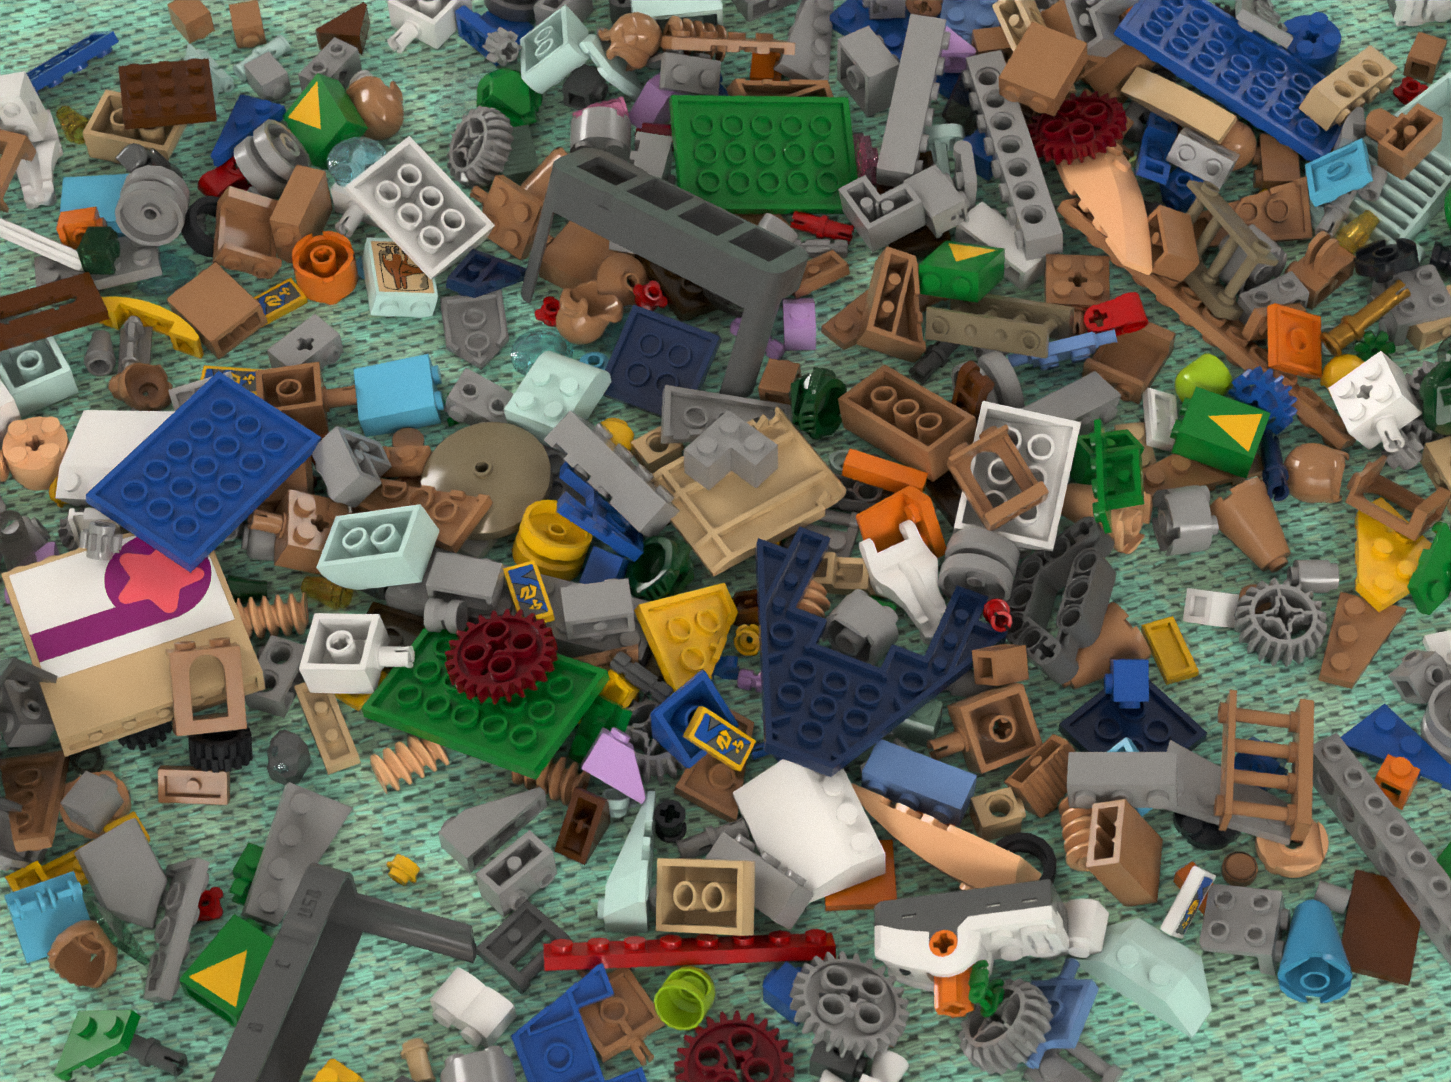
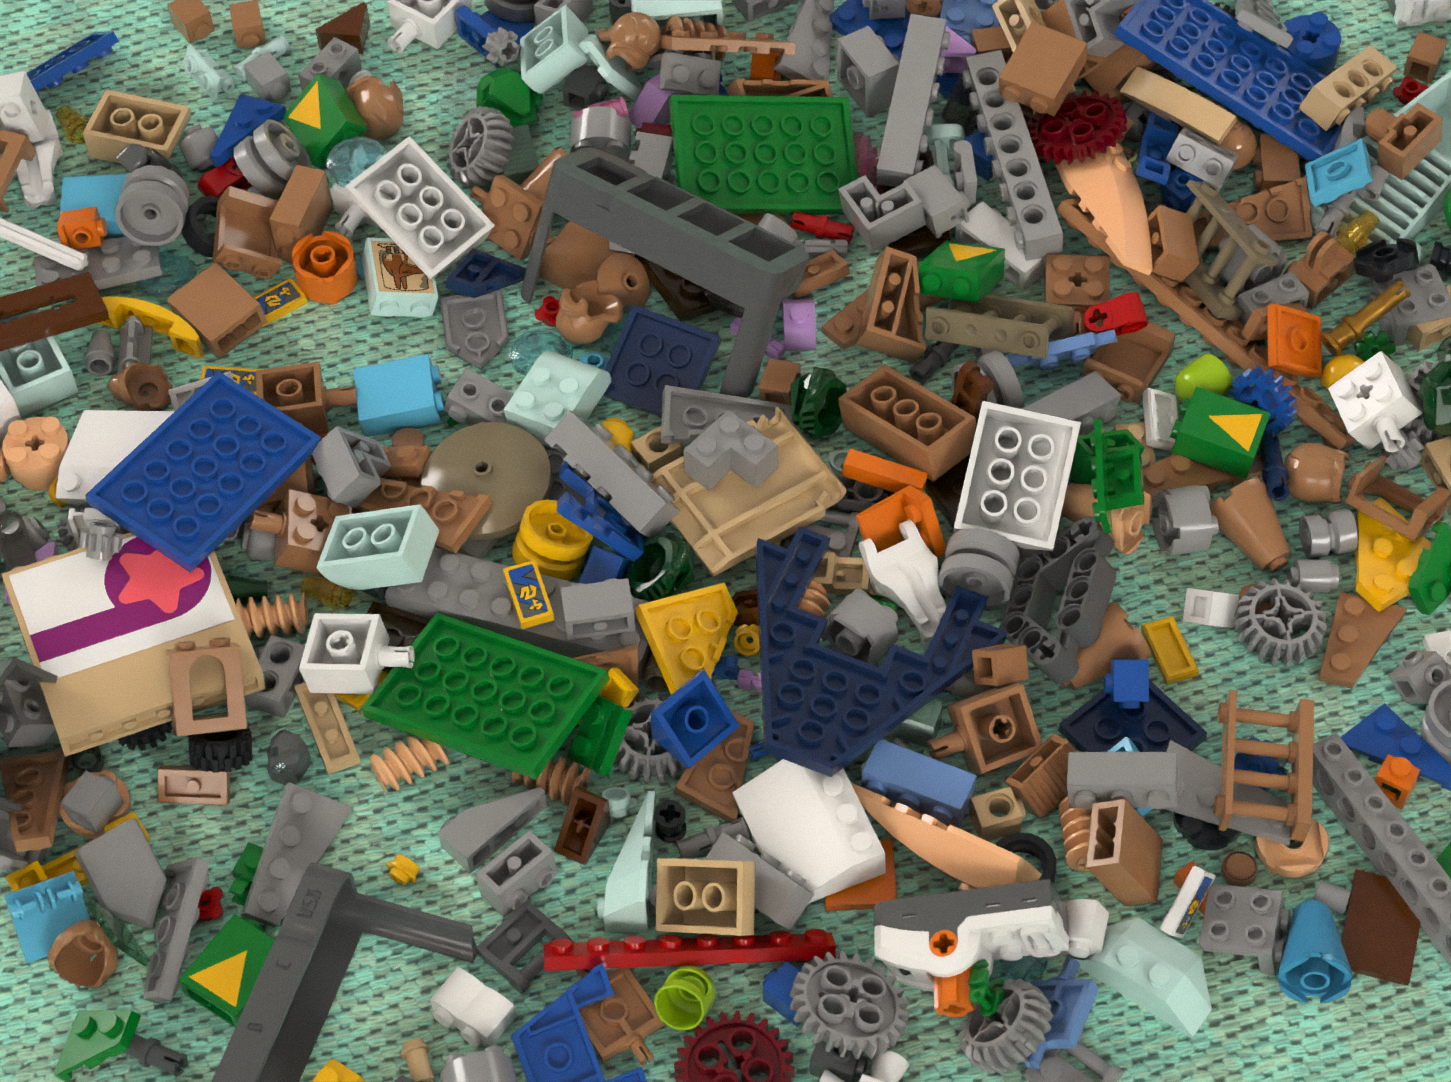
(99, 250): clear green brick -> none
(167, 93): reddish brown plate -> none
(198, 146): none -> light grey head
(307, 344): light grey brick -> none
(445, 615): light grey wheel -> none
(467, 579): light grey brick -> none
(501, 656): dark red gear -> none
(615, 763): lavender slope -> none
(640, 677): dark grey axle -> none
(649, 296): red plate -> none
(719, 738): tile -> none
(998, 442): medium nougat panel -> none
(1002, 609): red pin -> none
(1026, 968): none -> clear light blue hat
(1332, 533): none -> light grey wheel

